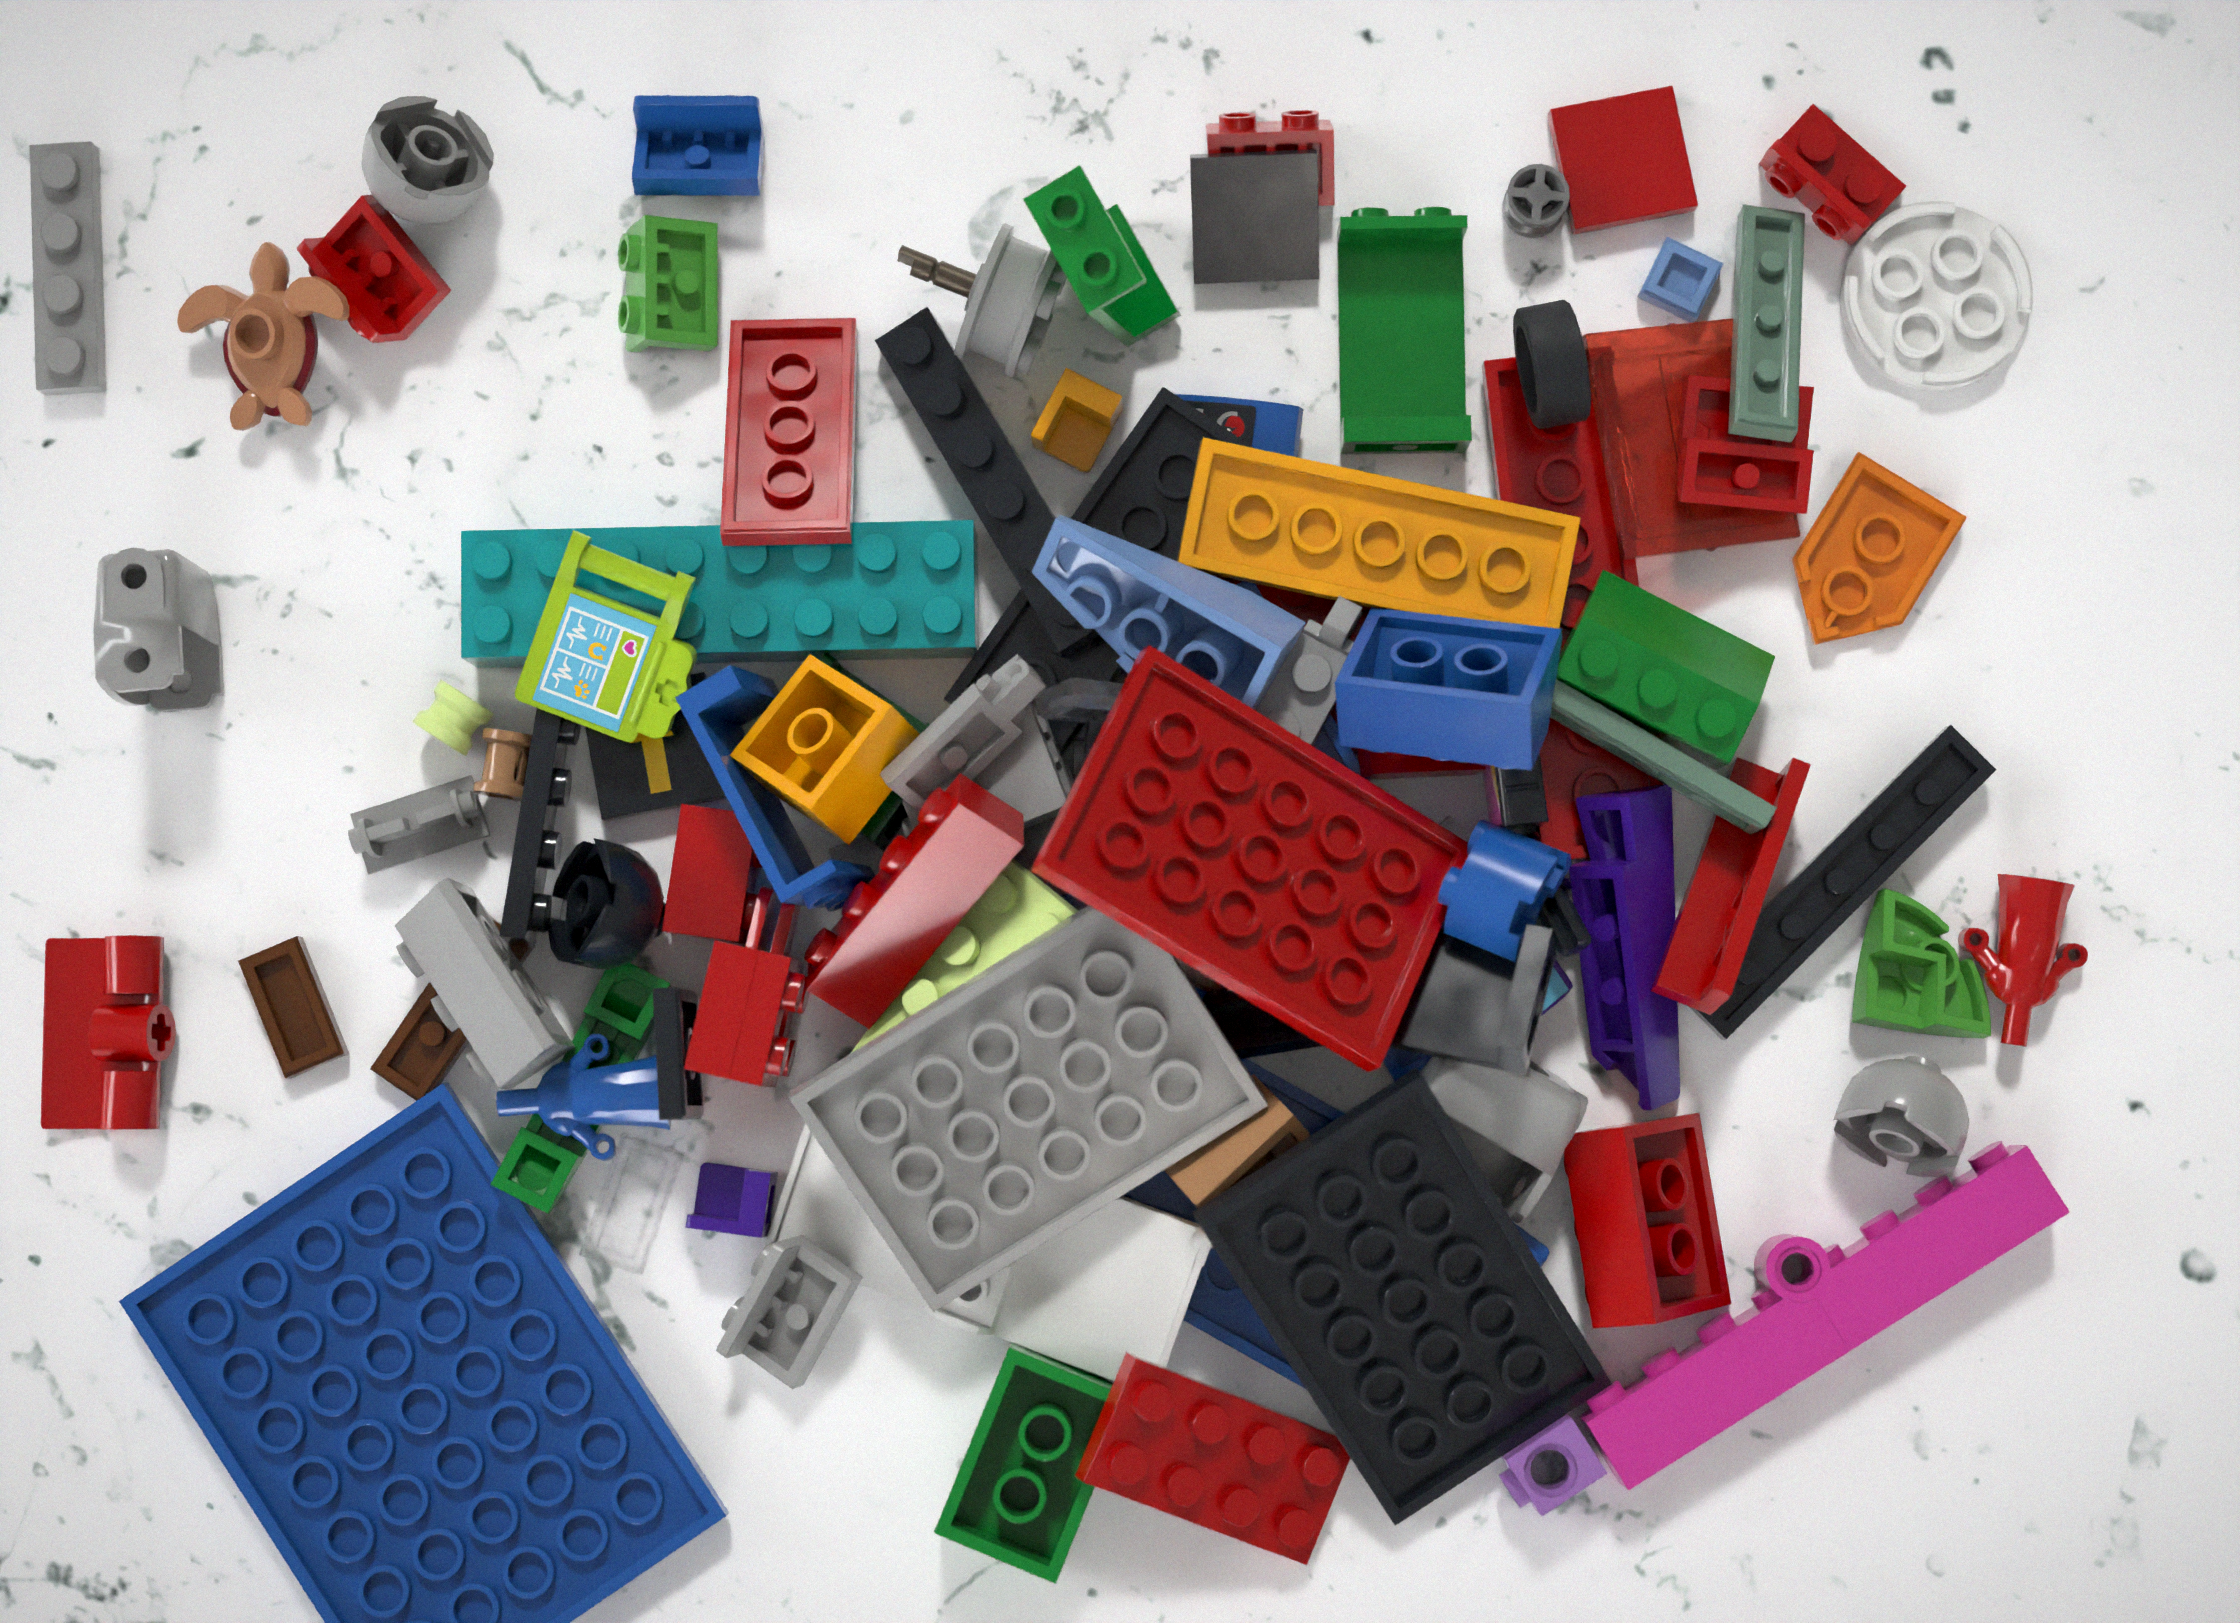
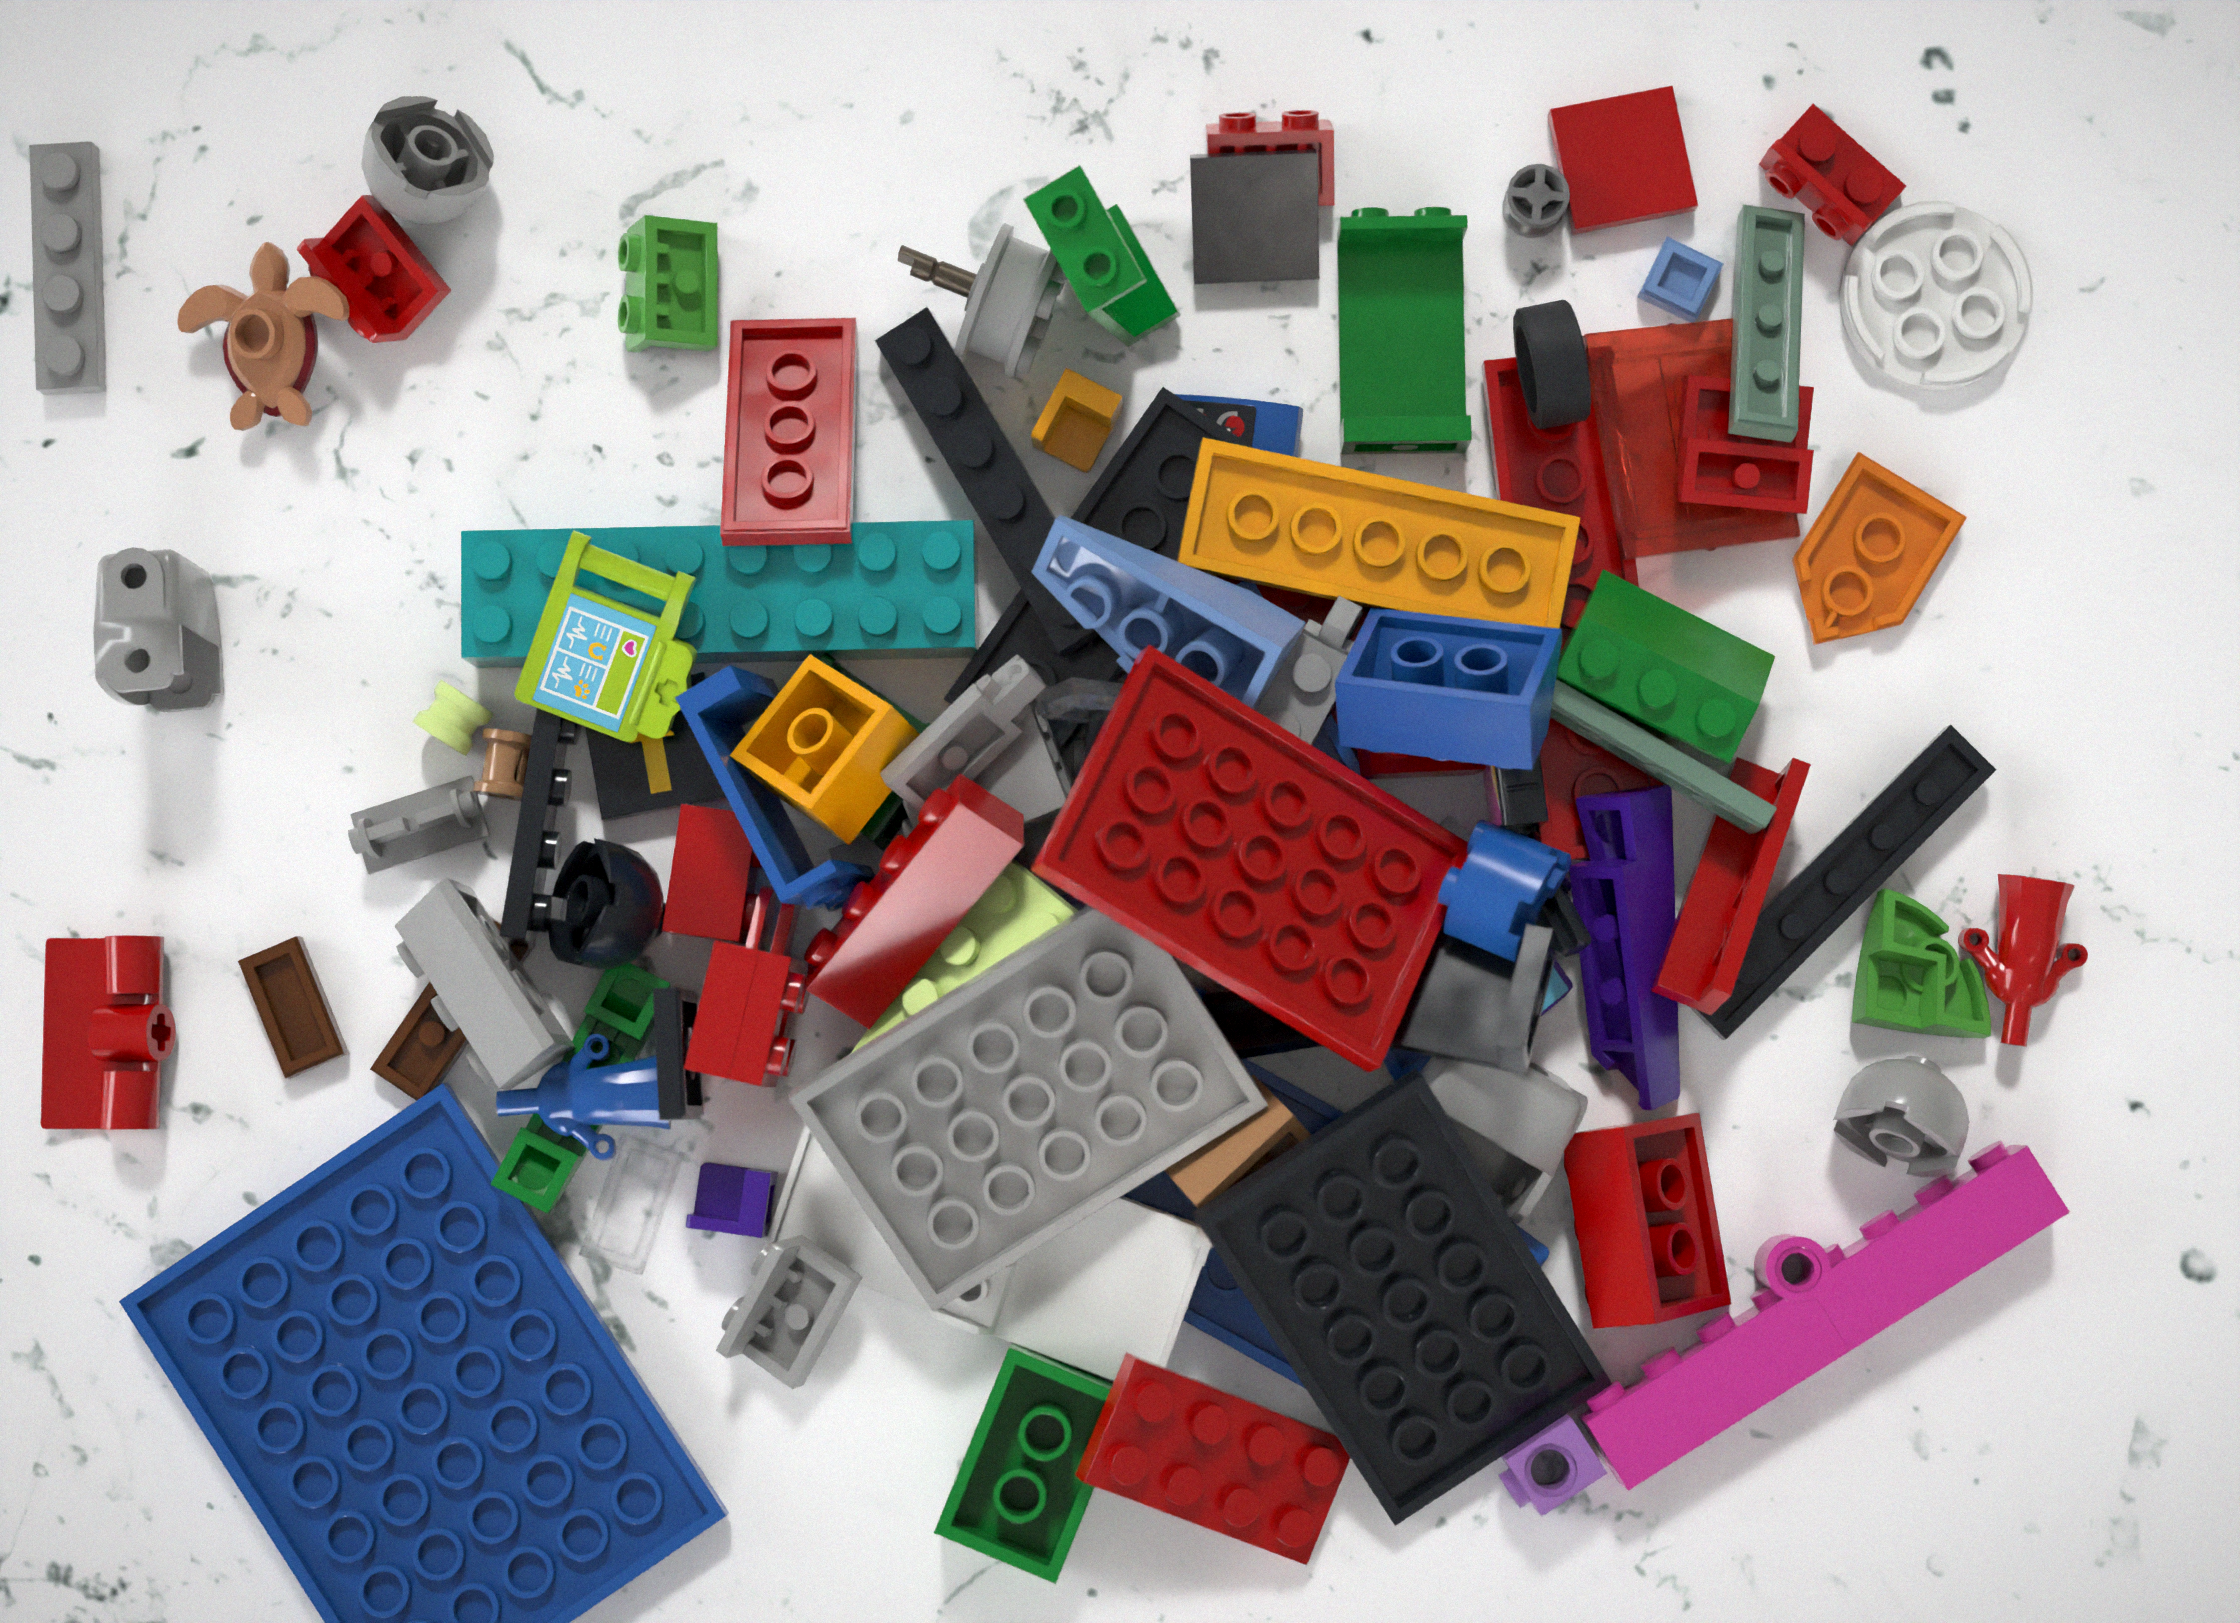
(698, 145): blue bracket -> none

